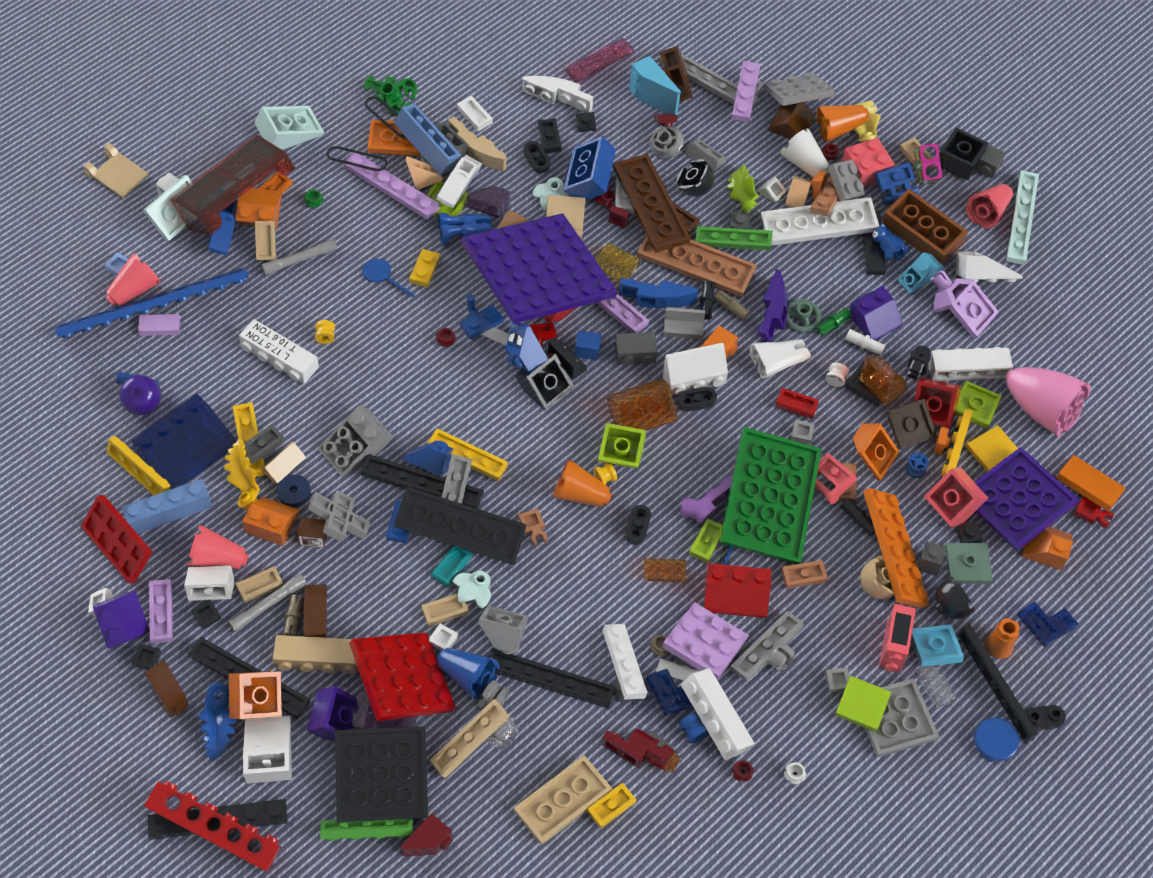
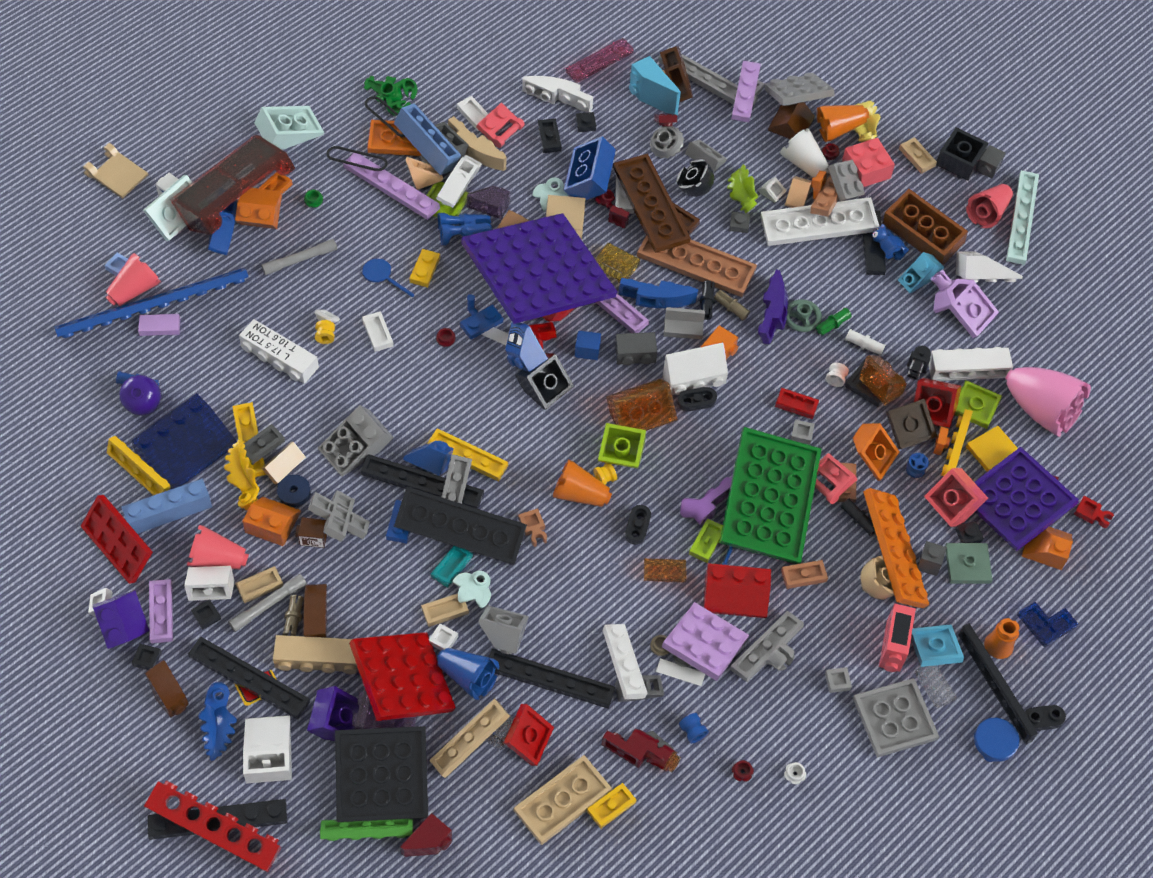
(255, 695): orange slope -> none
(265, 240): tan tile -> none
(325, 315): none -> white slope
(377, 331): none -> white tile
(493, 691): light grey wheel -> none
(497, 120): none -> coral plate
(528, 734): none -> red plate
(539, 159): black plate -> none
(571, 363): black bracket -> none
(670, 698): clear blue plate -> none
(717, 714): white brick -> none
(734, 238): bright green plate -> none
(777, 356): white piece -> none
(863, 703): lime tile -> none
(876, 313): dark purple slope -> none
(895, 177): blue plate -> none
(923, 179): piece -> none
(952, 600): black cylinder -> none
(1090, 483): orange tile -> none

